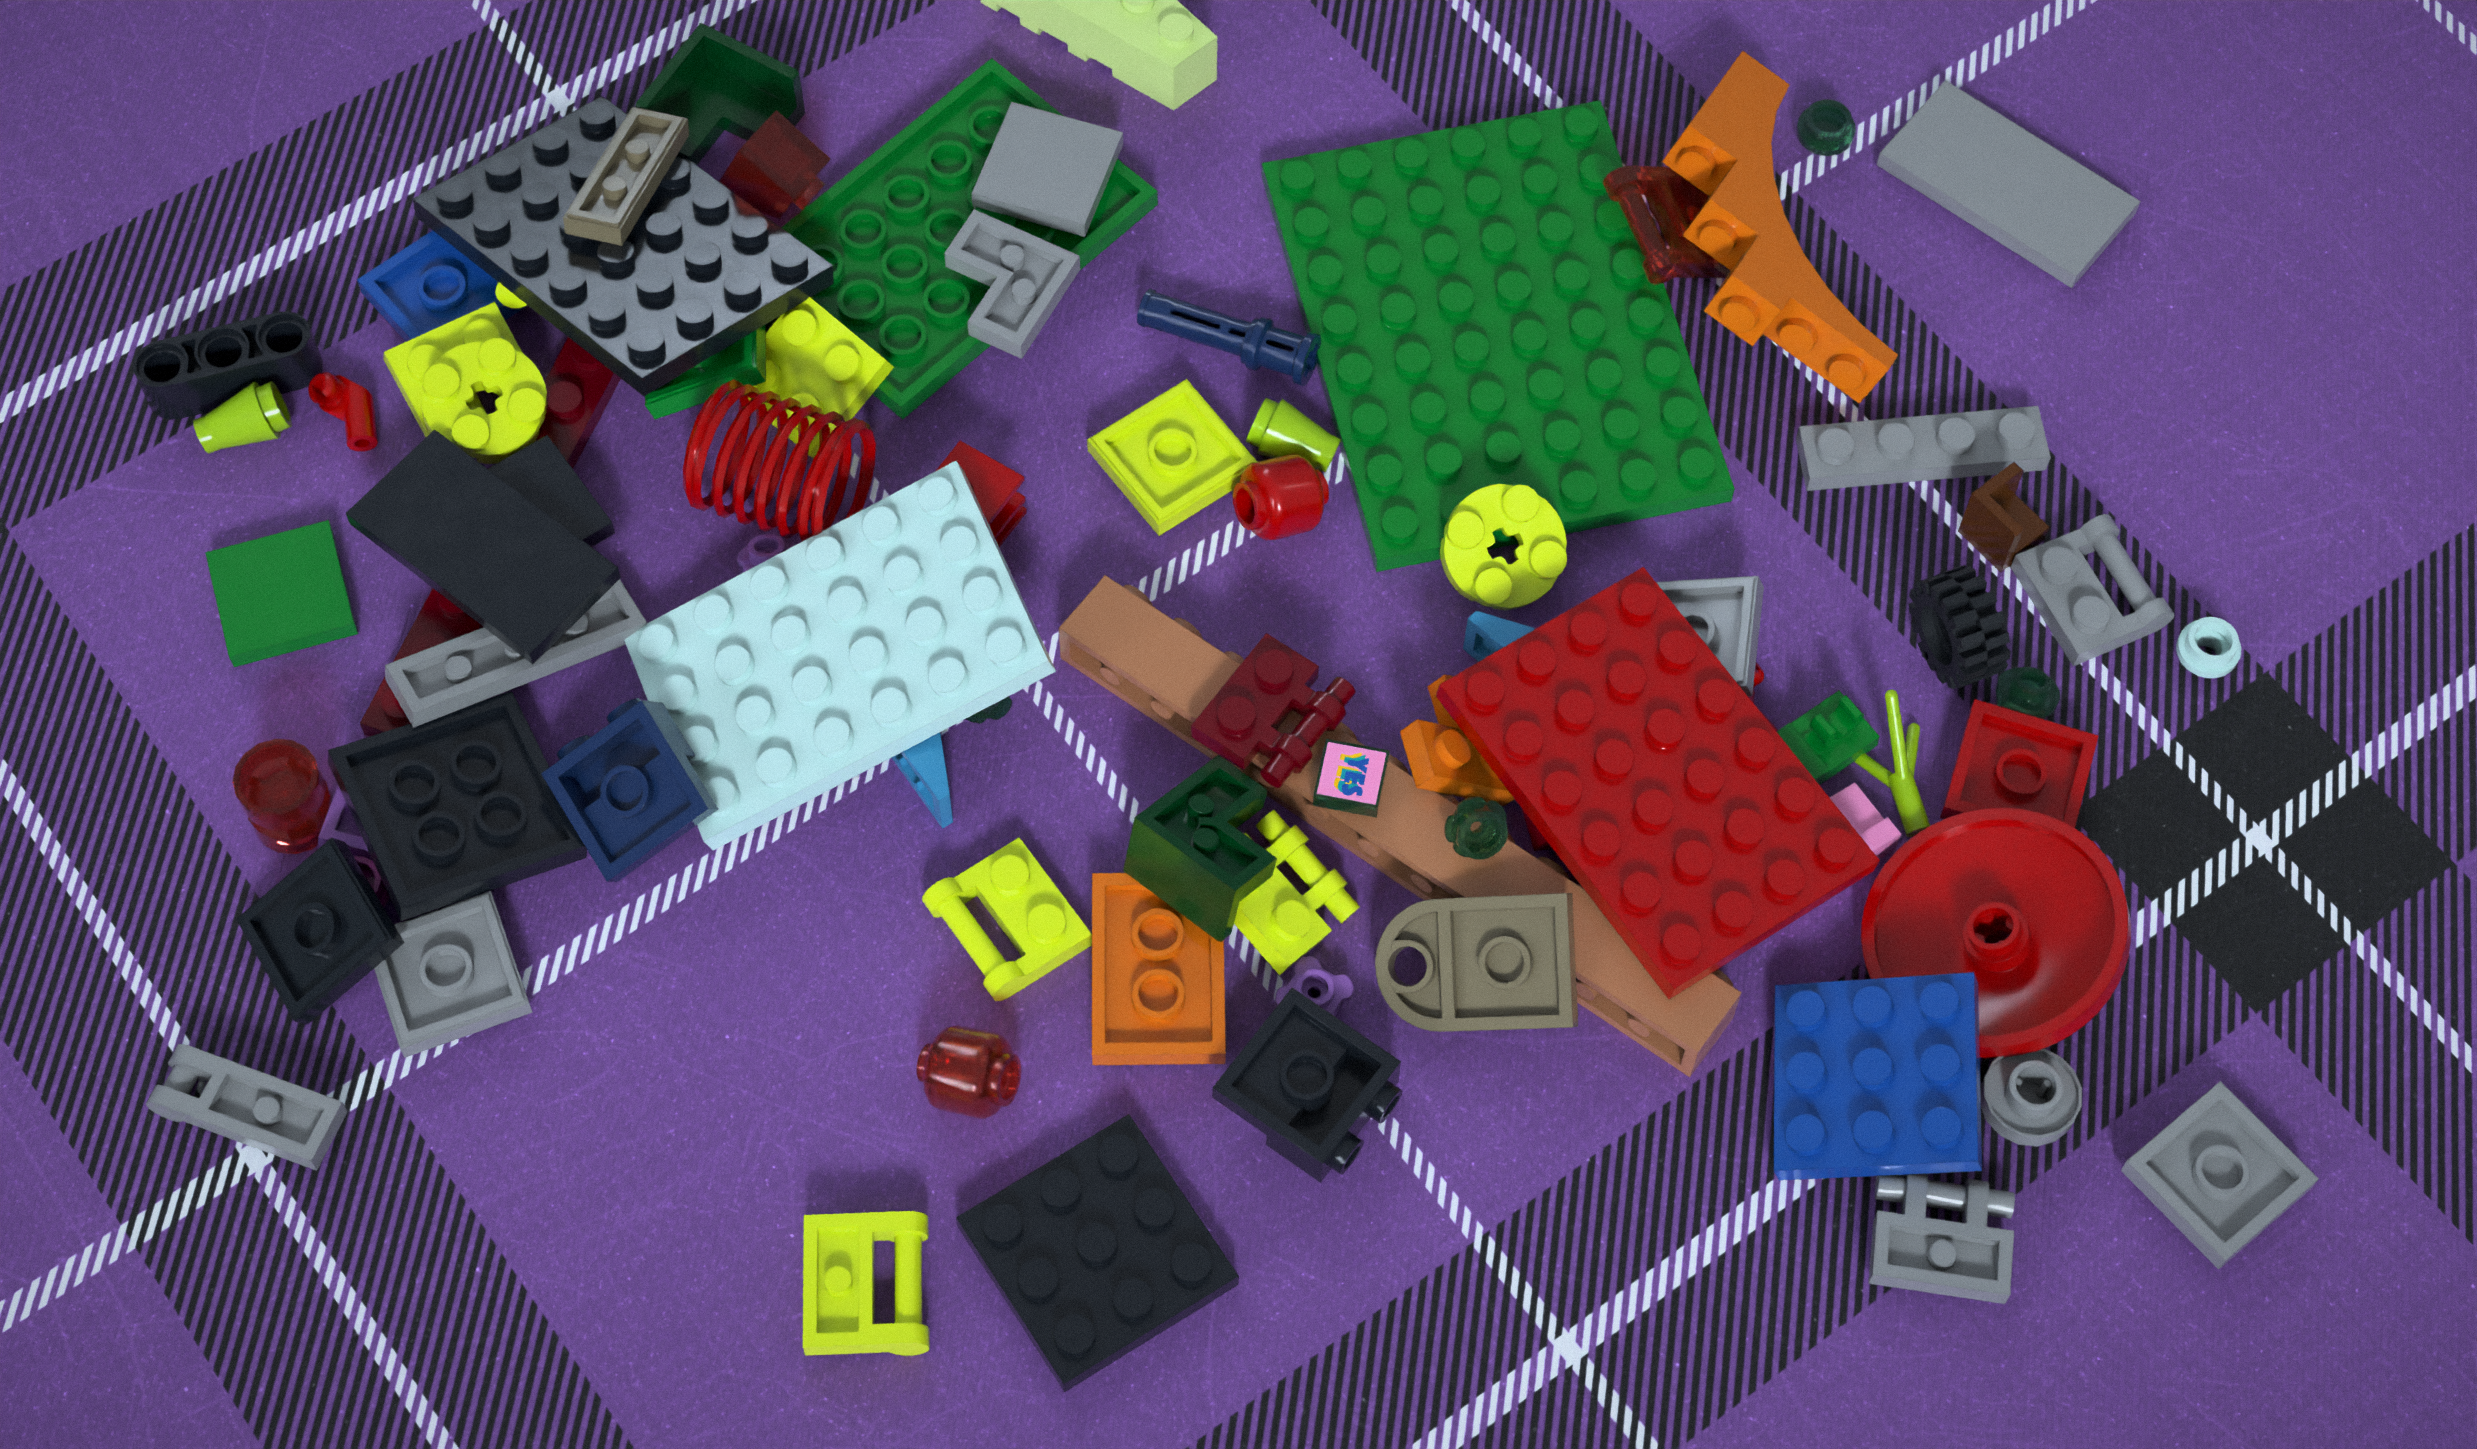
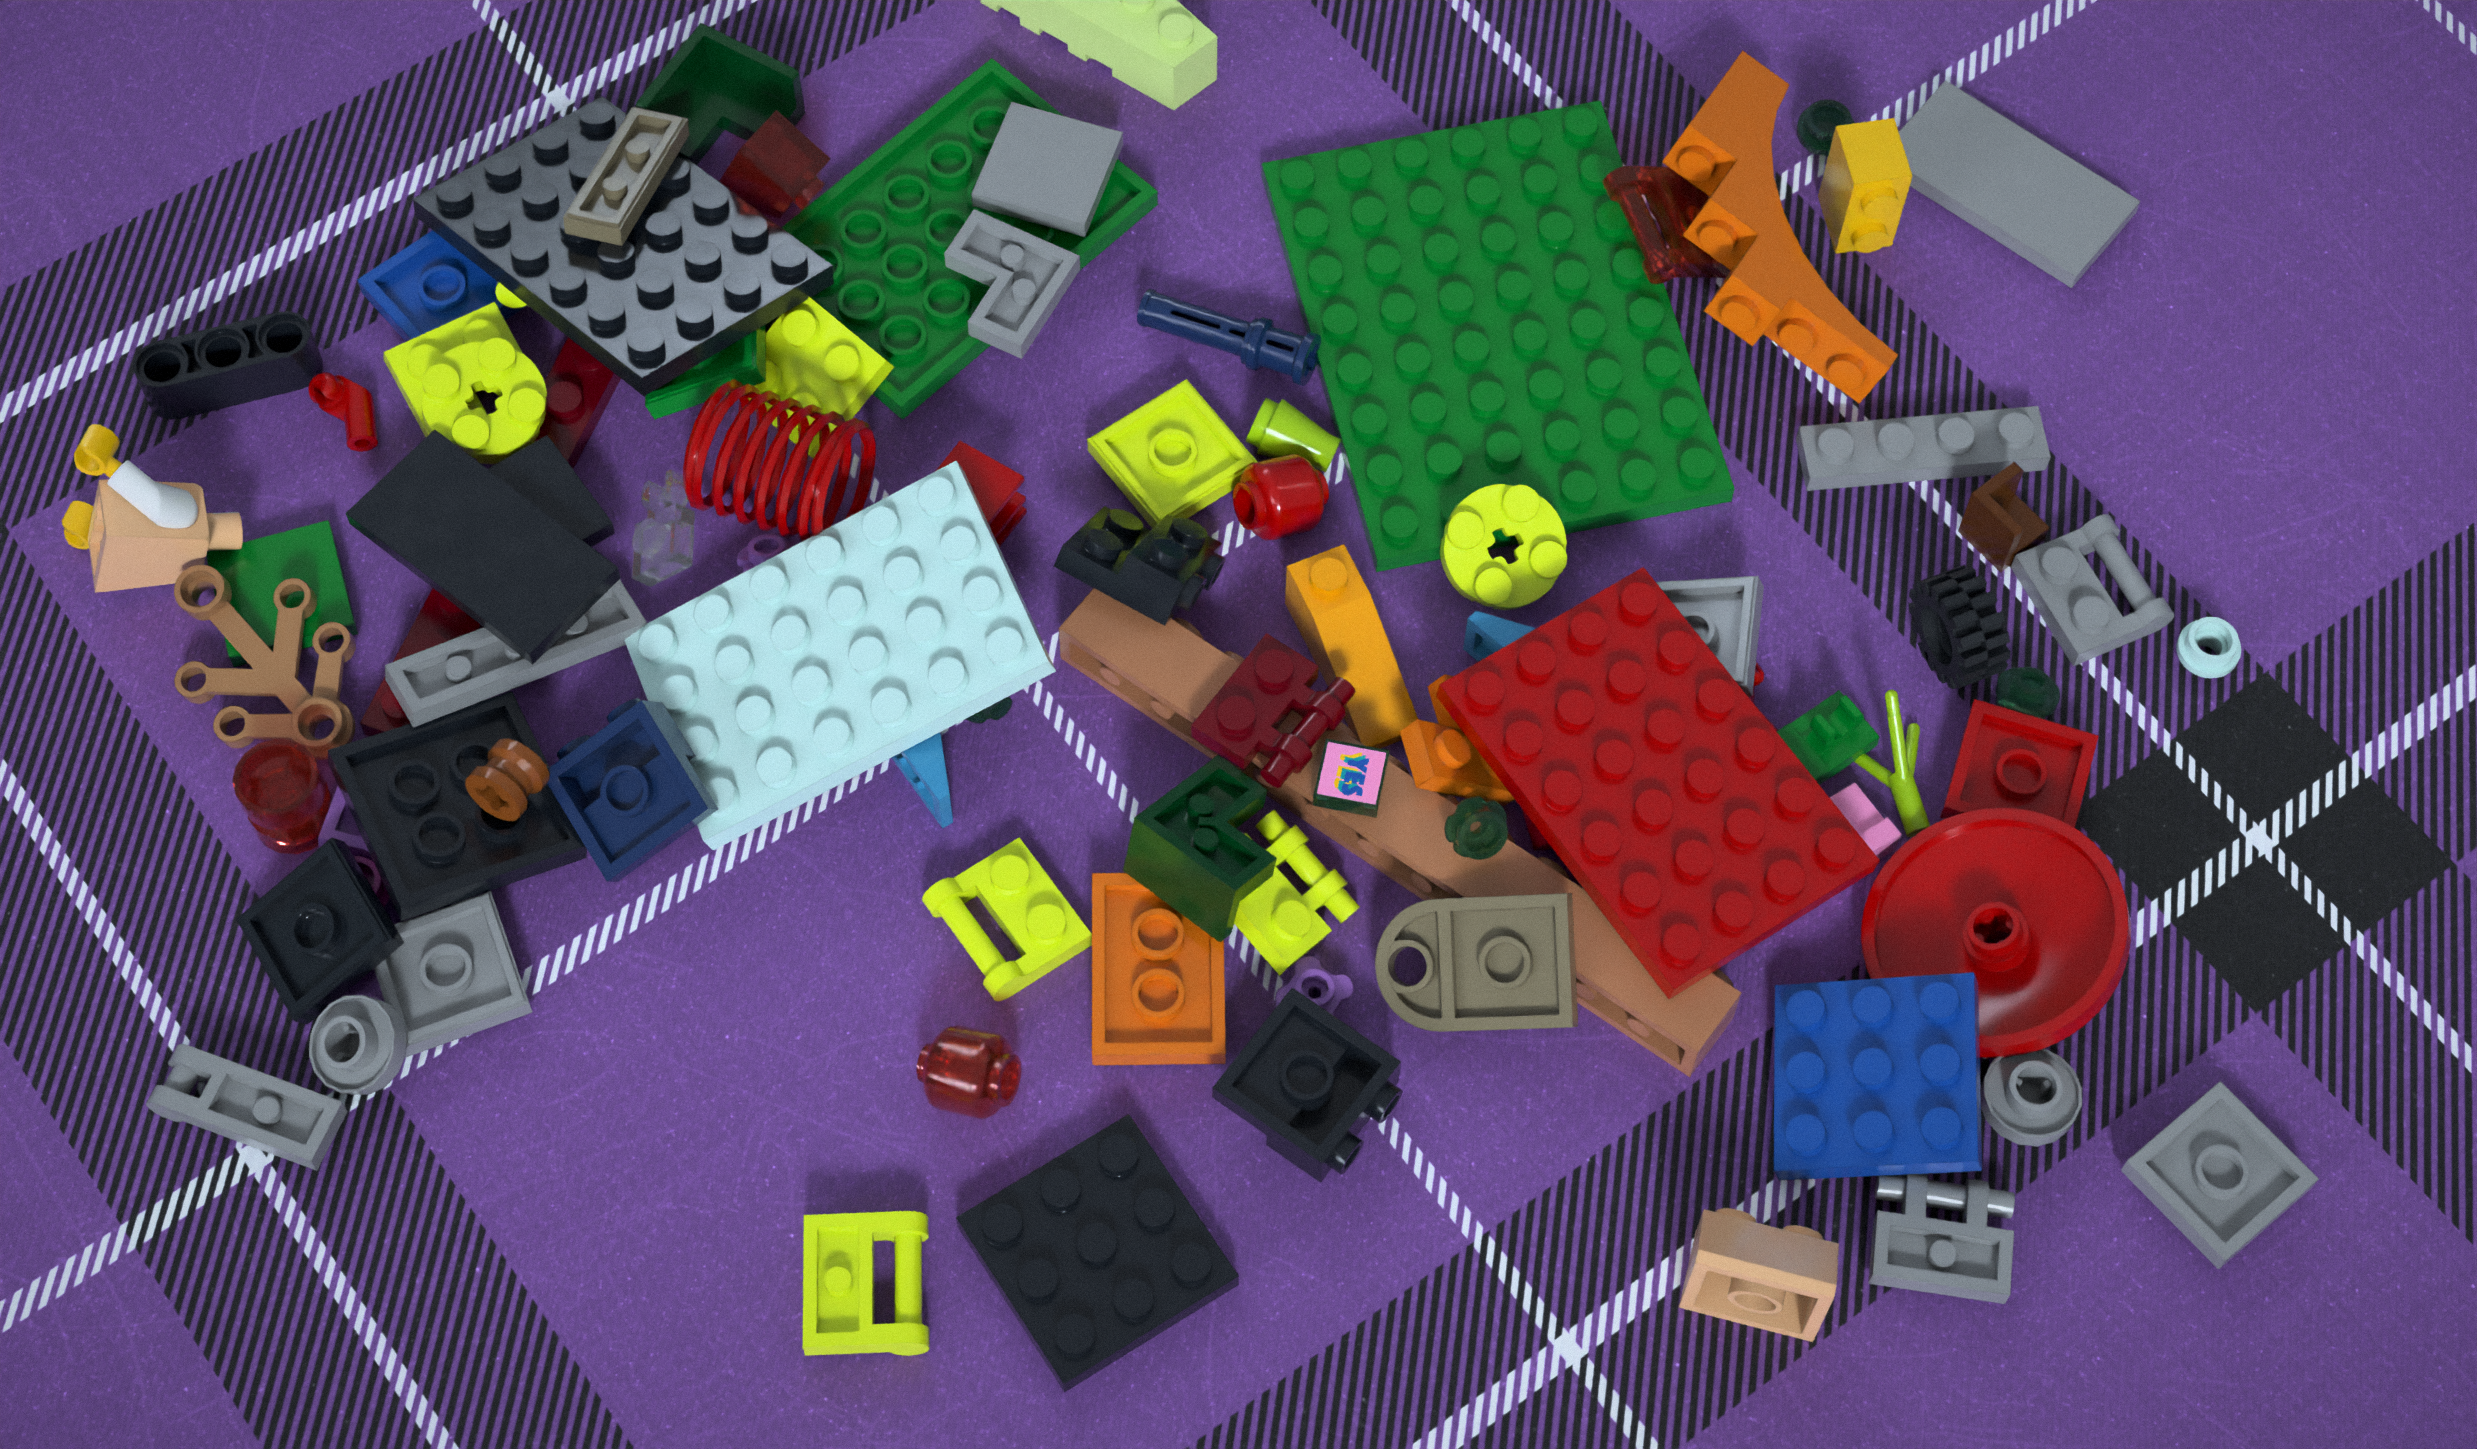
(141, 527): none -> light nougat torso
(244, 419): lime cone -> none
(273, 671): none -> medium nougat plant
(357, 1045): none -> light grey plate
(507, 779): none -> dark orange wheel
(666, 537): none -> clear plate
(1143, 567): none -> black plate
(1350, 643): none -> light orange slope
(1760, 1274): none -> light nougat slope
(1864, 186): none -> yellow brick

